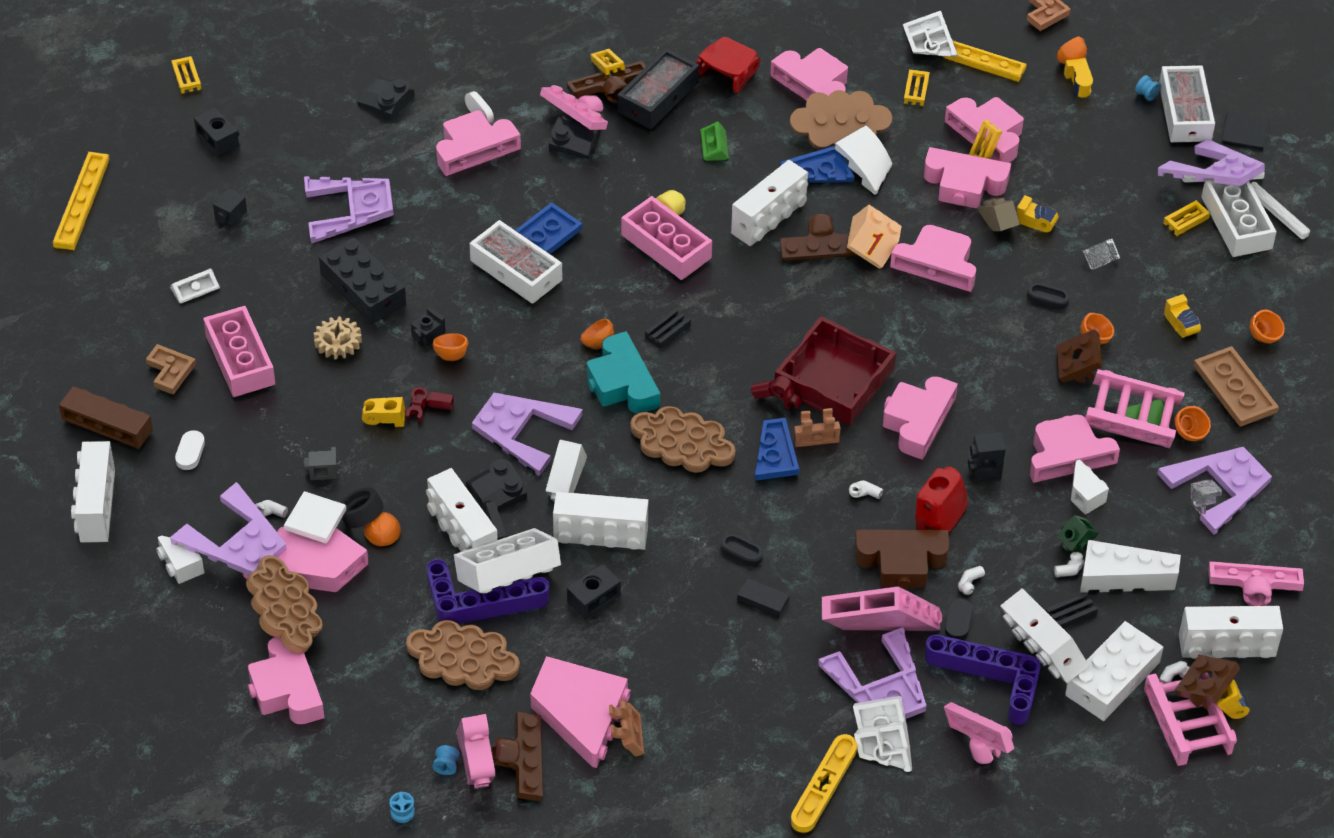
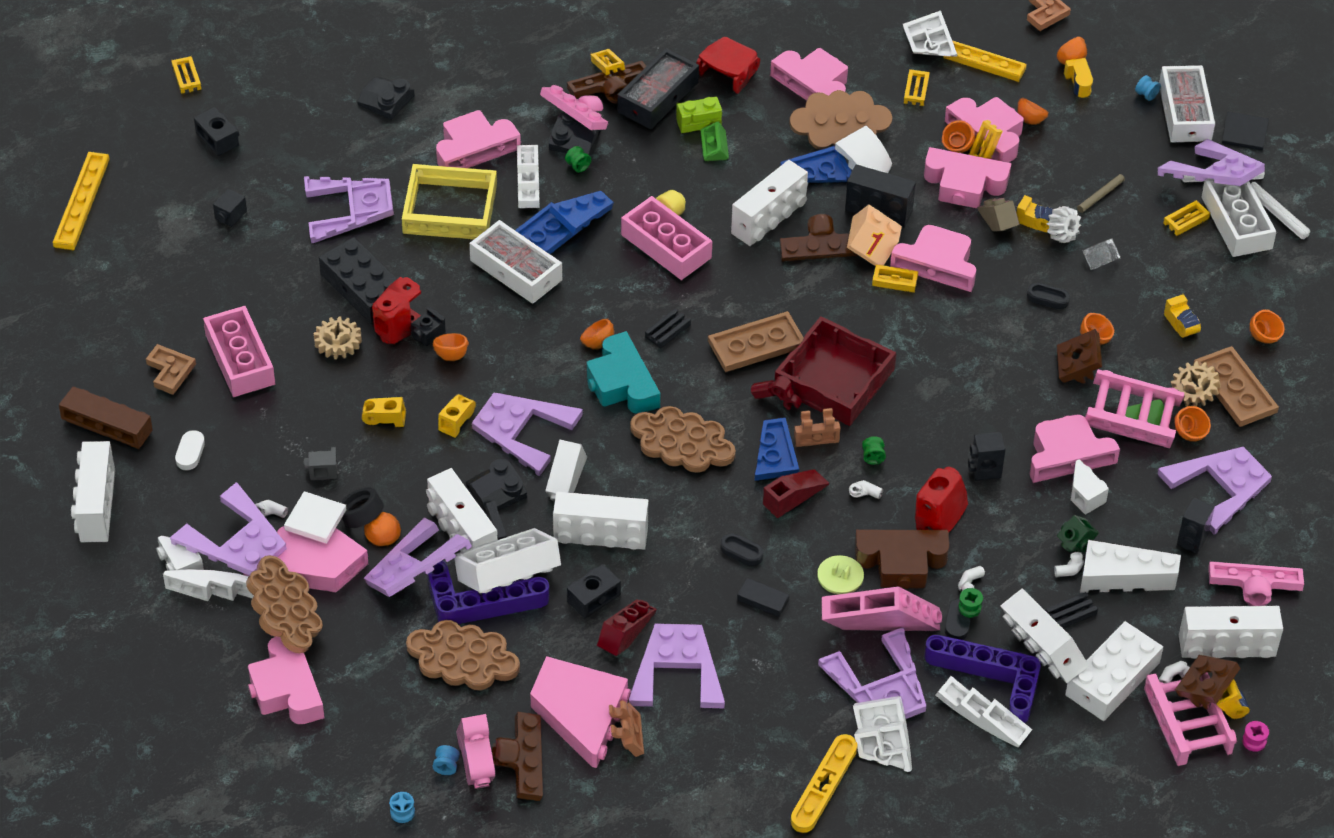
(194, 286): white slope -> none
(205, 583): none -> white slope
(393, 311): none -> red piece
(399, 569): none -> lavender wing
(422, 398): dark red bar -> none
(443, 225): none -> light yellow window
(455, 415): none -> yellow leg
(475, 102): white tile -> none
(528, 176): none -> white slope
(578, 159): none -> green wheel
(581, 210): none -> blue wing
(624, 626): none -> dark red slope
(677, 648): none -> lavender wing
(698, 114): none -> lime brick
(755, 341): none -> medium nougat plate
(791, 491): none -> dark red slope
(840, 574): none -> yellowish green piece
(873, 450): none -> green wheel
(881, 190): none -> black brick
(893, 279): none -> yellow tile
(918, 413): bright pink brick -> none
(958, 136): none -> orange piece
(966, 606): none -> green wheel
(979, 710): none -> white slope
(985, 734): bright pink plate -> none
(1031, 112): none -> orange piece
(1064, 224): none -> white gear
(1100, 193): none -> dark tan bar
(1195, 525): none -> black brick
(1204, 377): none -> tan gear
(1204, 494): clear panel -> none
(1257, 742): none -> dark pink wheel

